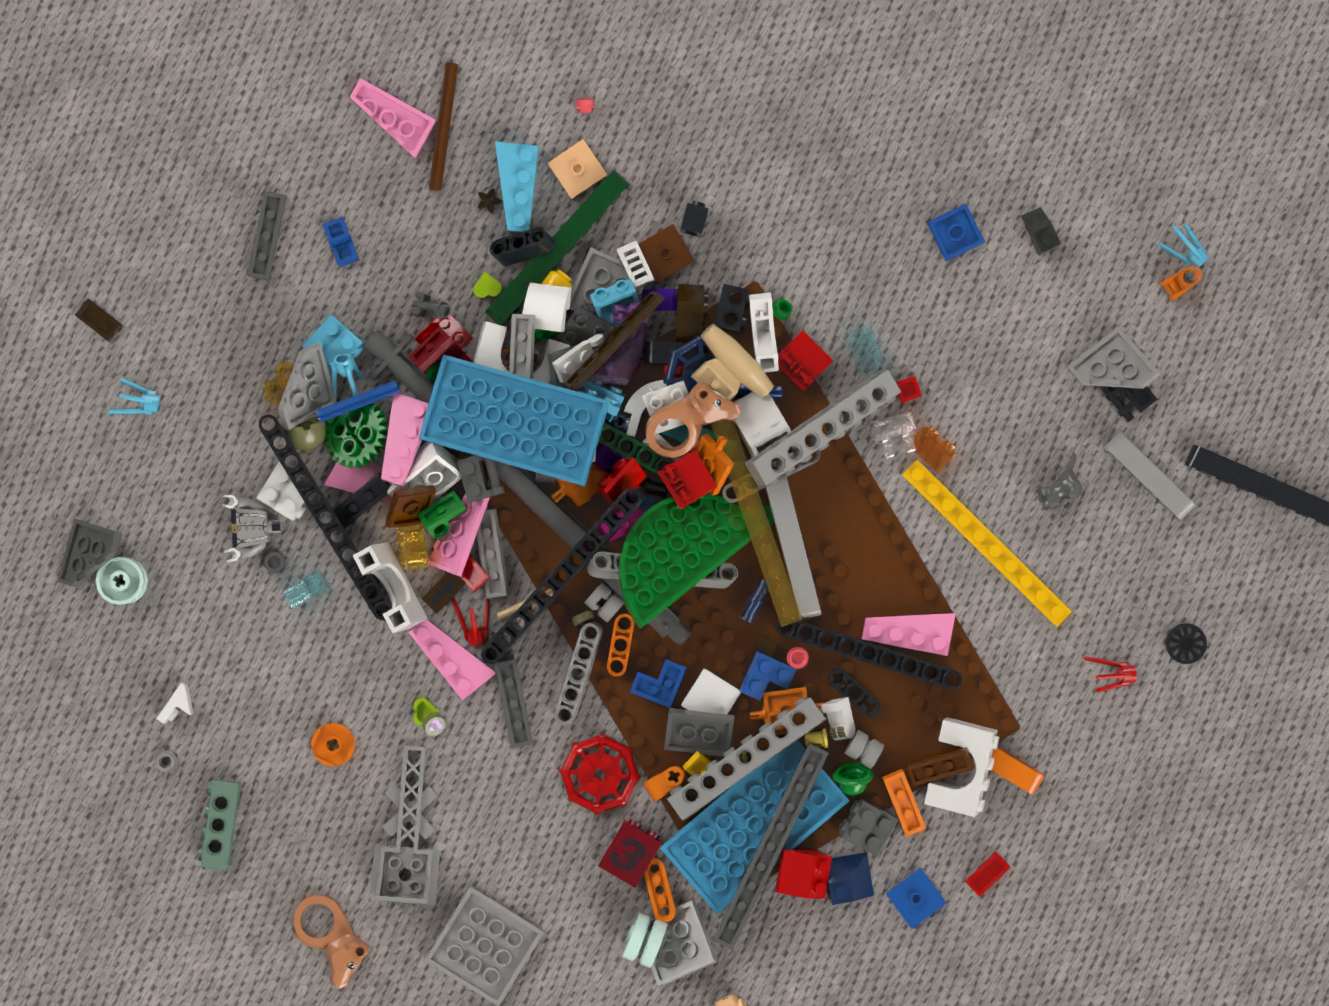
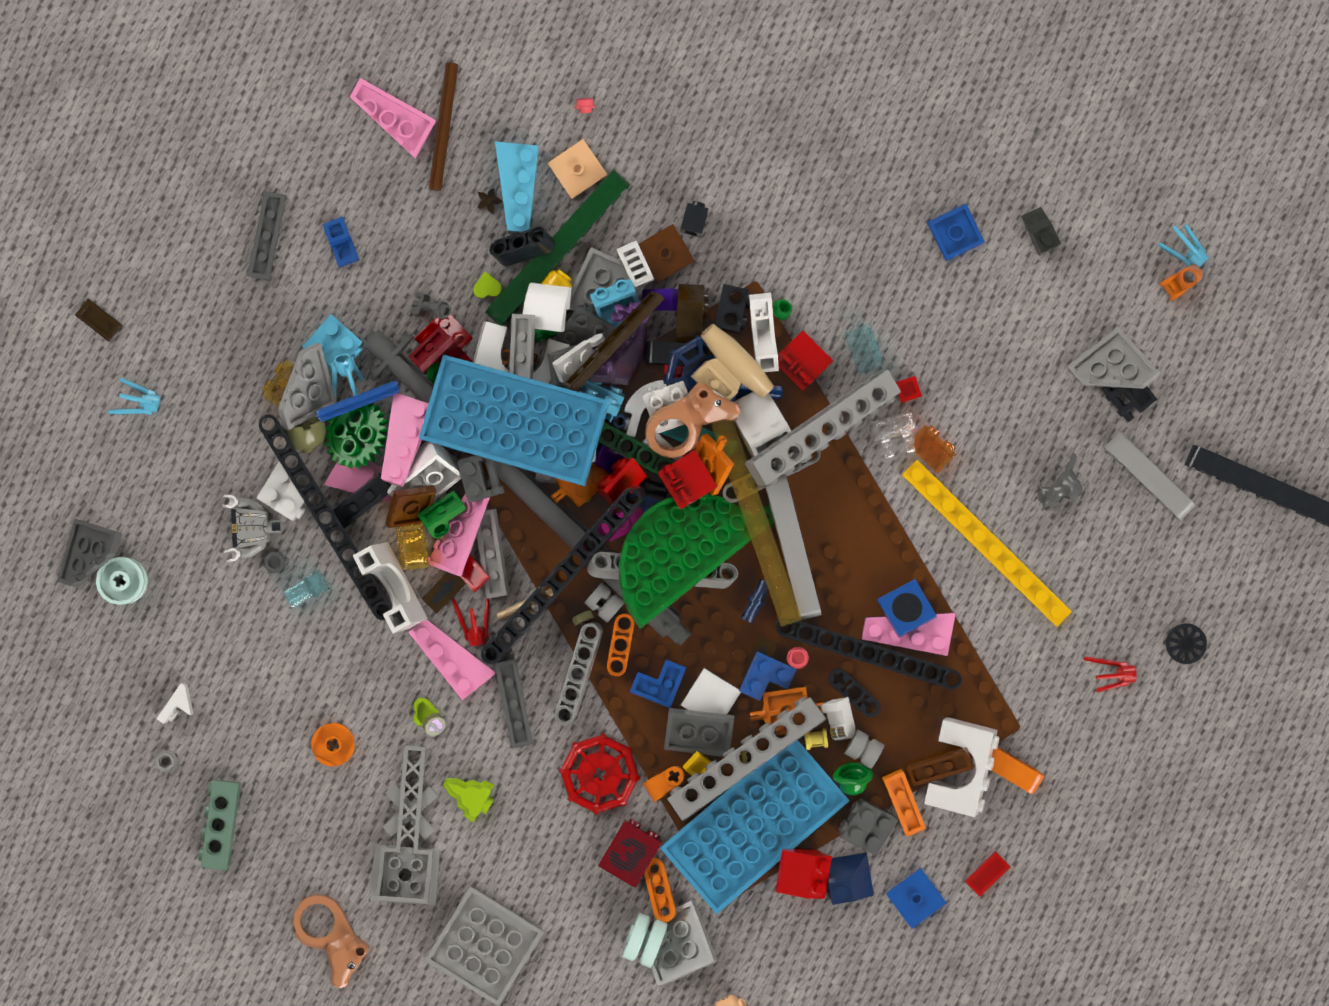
(470, 796): none -> lime rock
(770, 846): dark grey plate -> none
(906, 608): none -> blue tile

